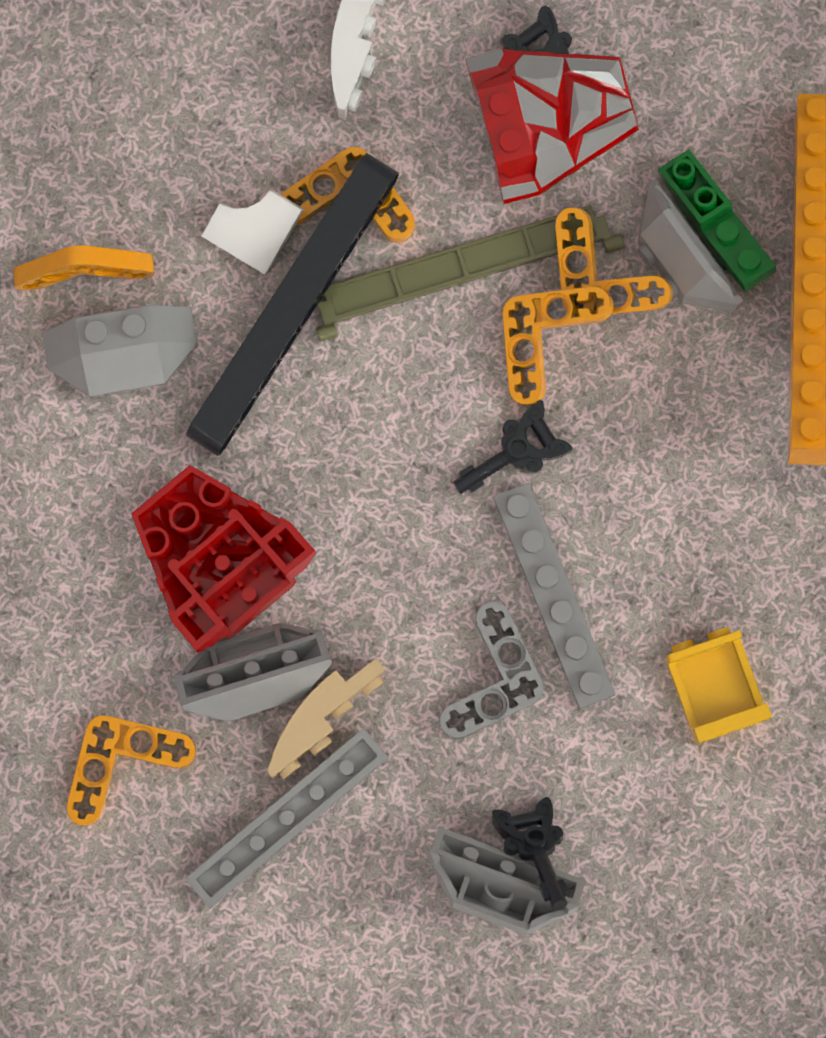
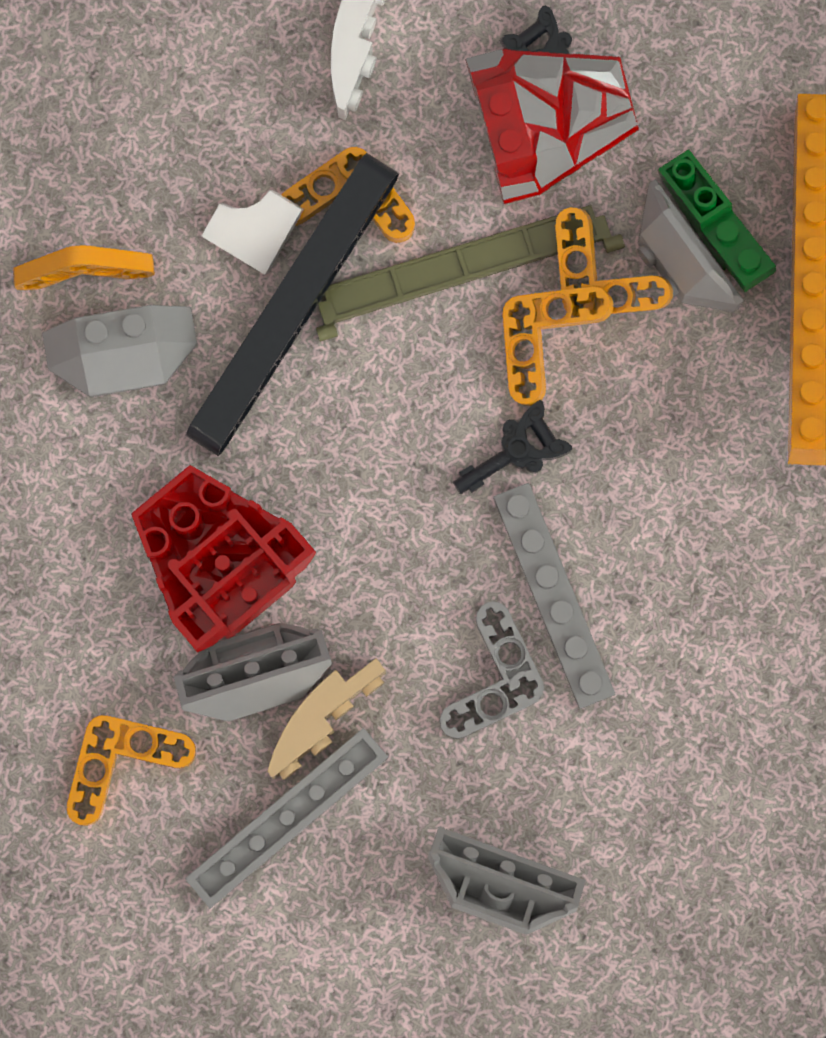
(534, 845): black piece -> none
(716, 685): yellow panel -> none

